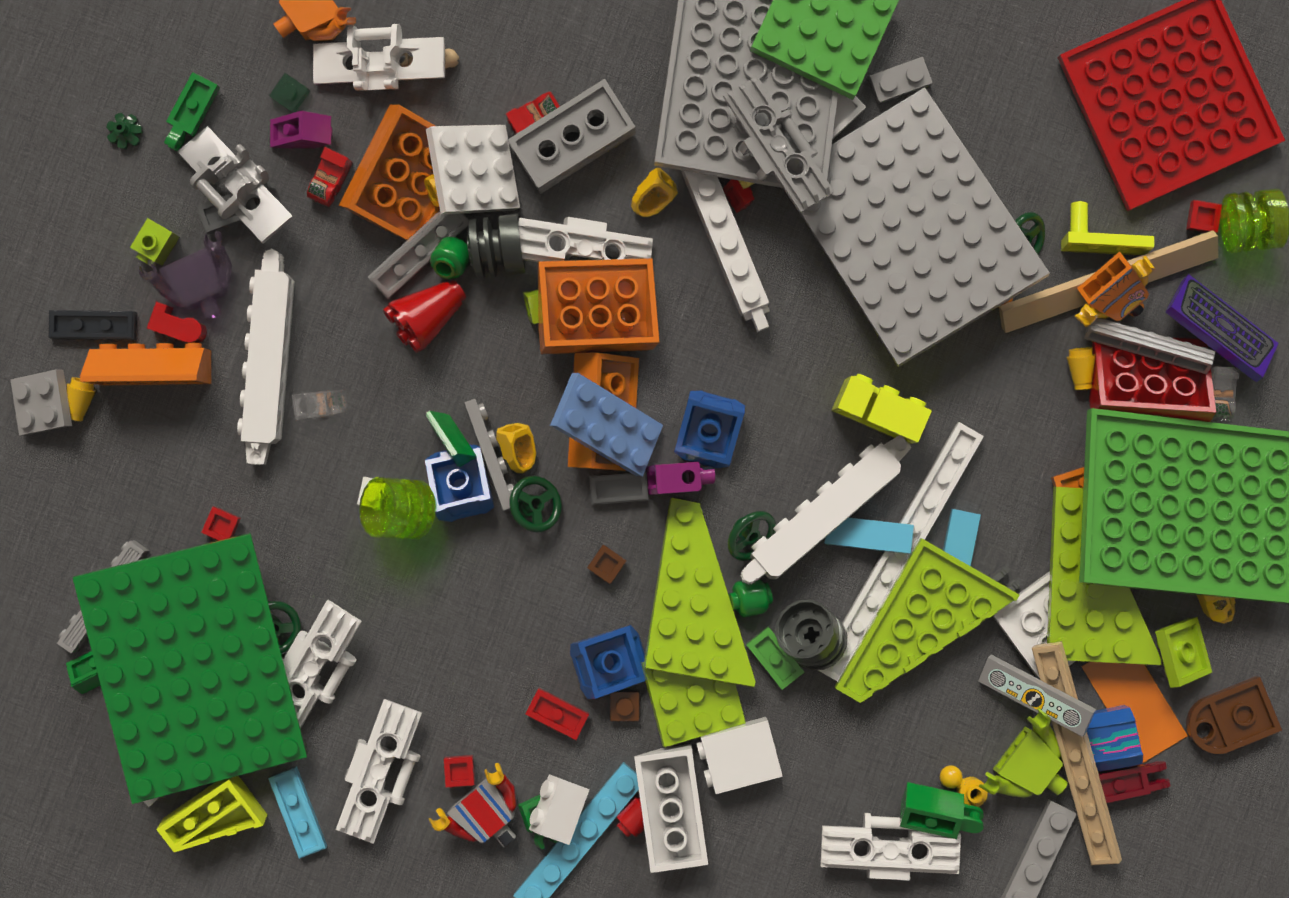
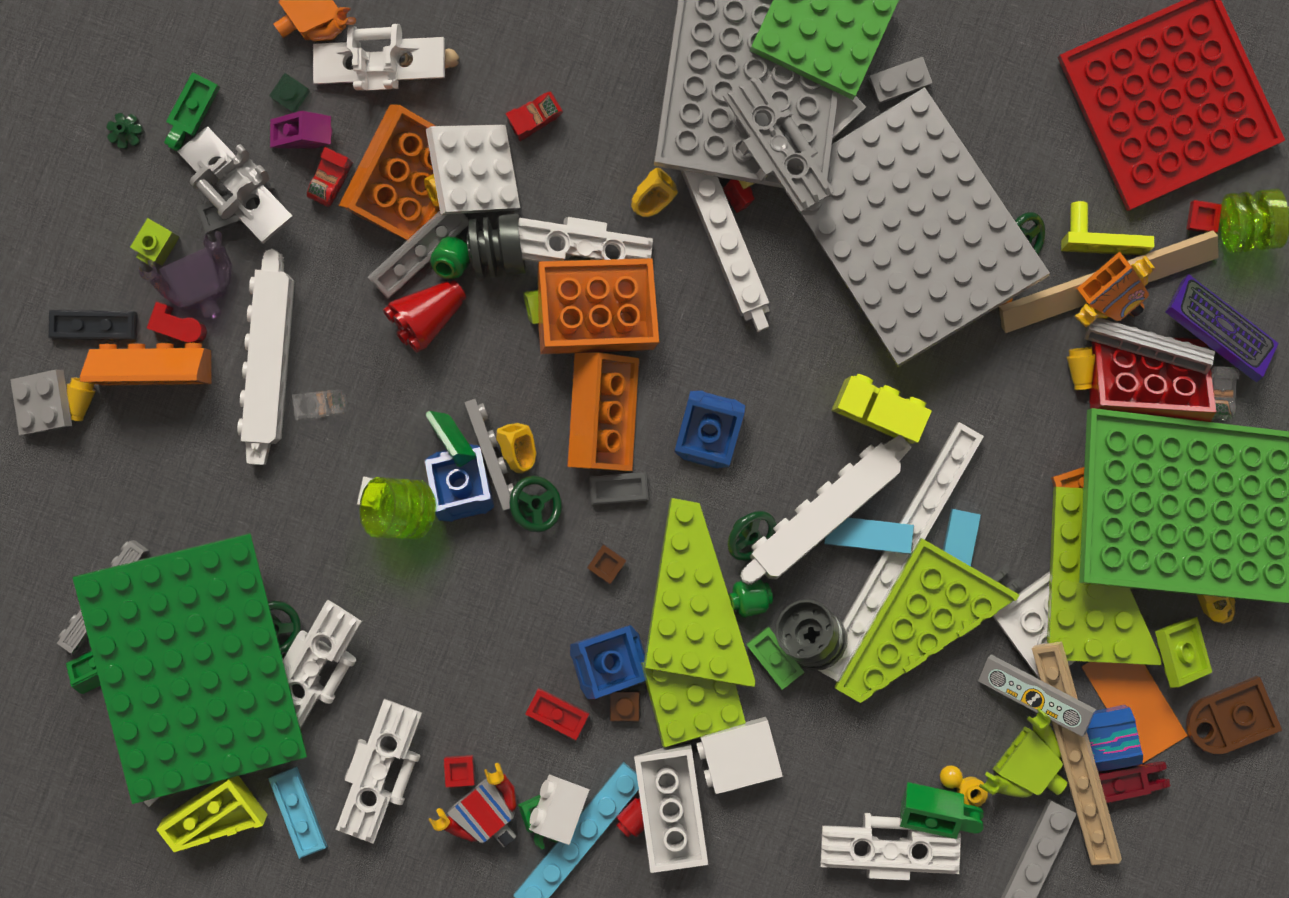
(220, 524): red plate -> none
(572, 117): light grey brick -> none
(606, 424): medium blue plate -> none
(668, 477): magenta torso -> none

